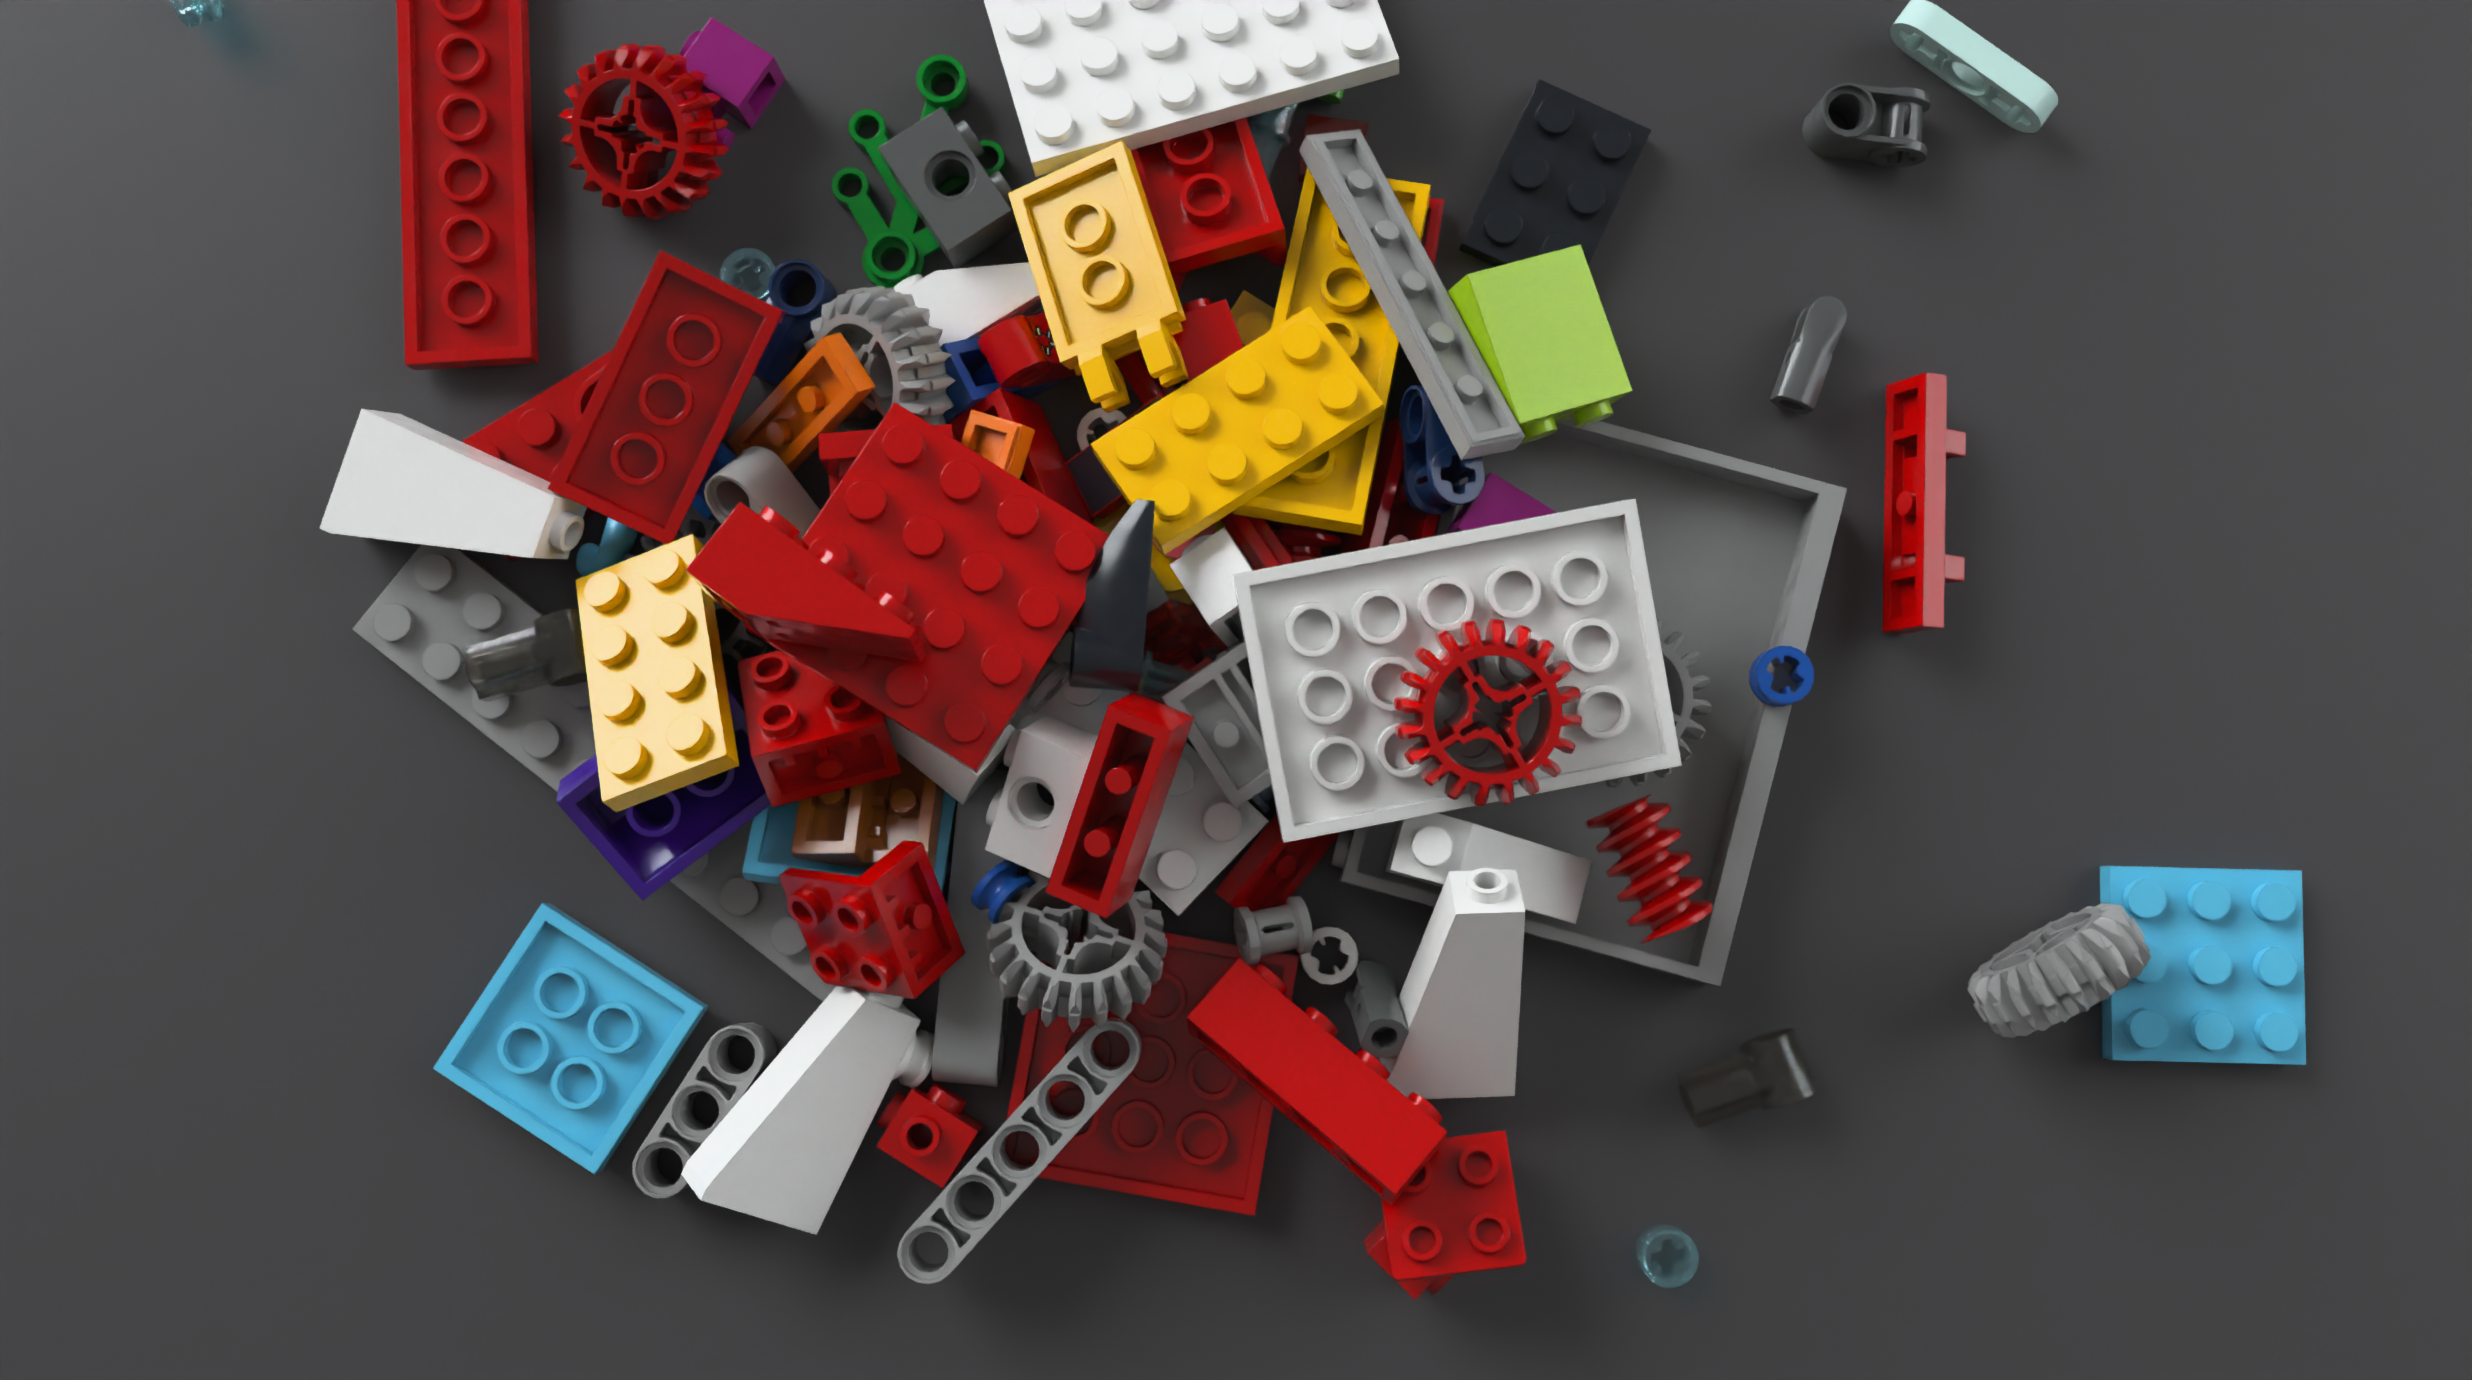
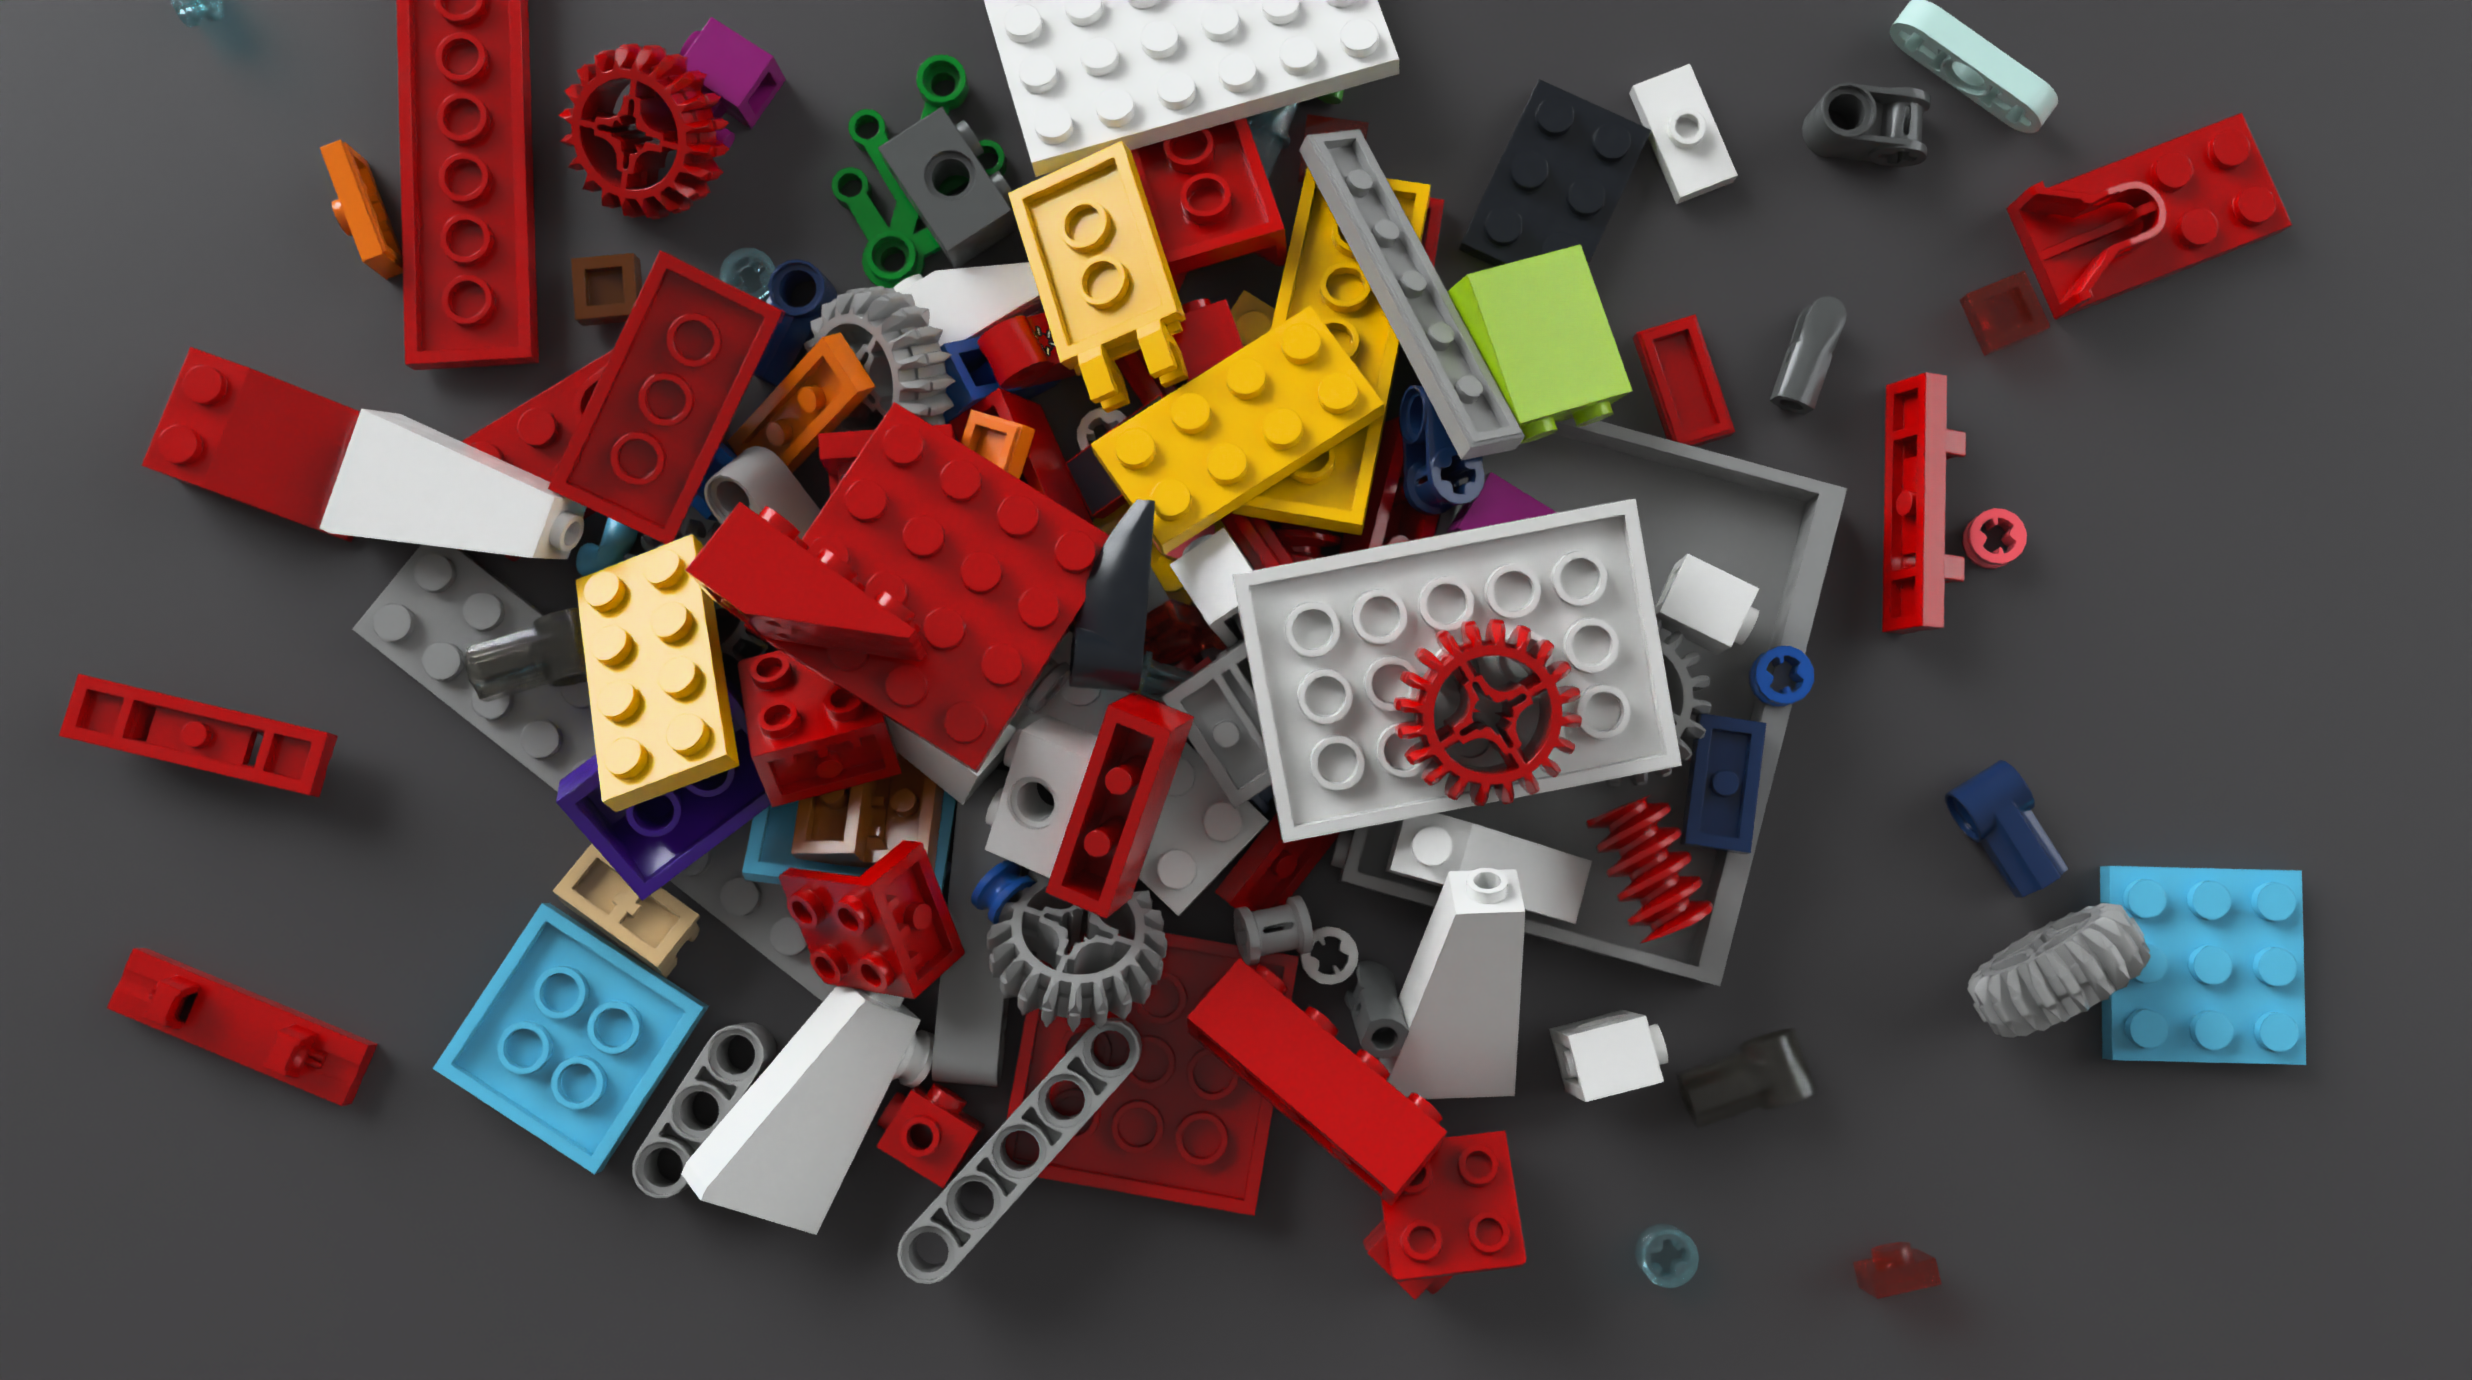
(197, 735): none -> red hinge
(243, 1026): none -> red hinge
(252, 439): none -> red slope
(362, 209): none -> orange plate
(605, 288): none -> reddish brown plate
(646, 928): none -> tan hinge
(1609, 1054): none -> white brick
(1683, 133): none -> white plate
(1683, 382): none -> red tile
(1707, 605): none -> white brick
(1723, 784): none -> dark blue plate
(1896, 1270): none -> clear red plate
(1998, 814): none -> dark blue piece
(2004, 313): none -> clear red plate
(2014, 538): none -> coral bush
(2148, 216): none -> red plate

